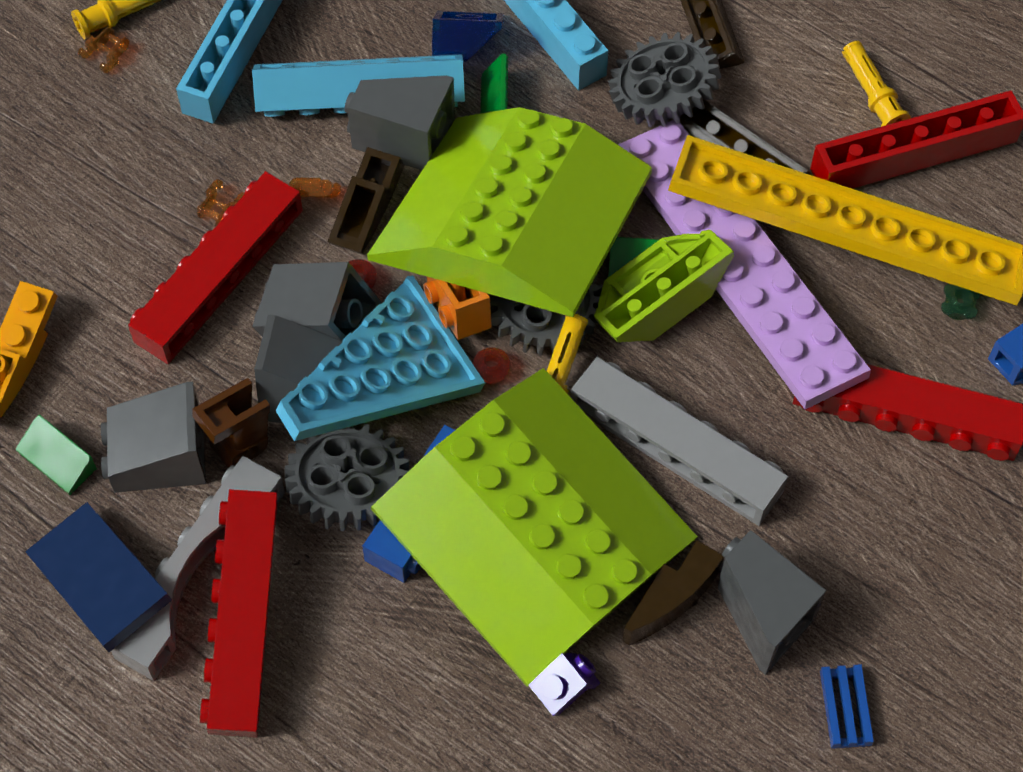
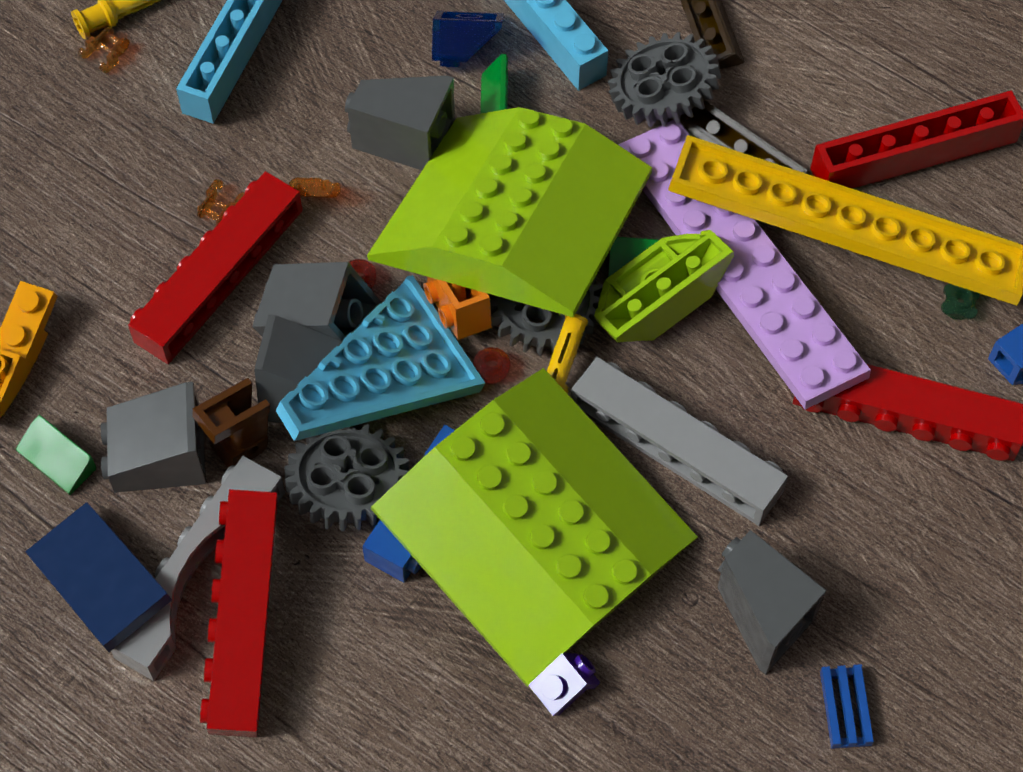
(328, 83): medium azure brick -> none
(366, 200): dark brown slope -> none
(673, 593): dark brown slope -> none
(881, 98): yellow pin -> none

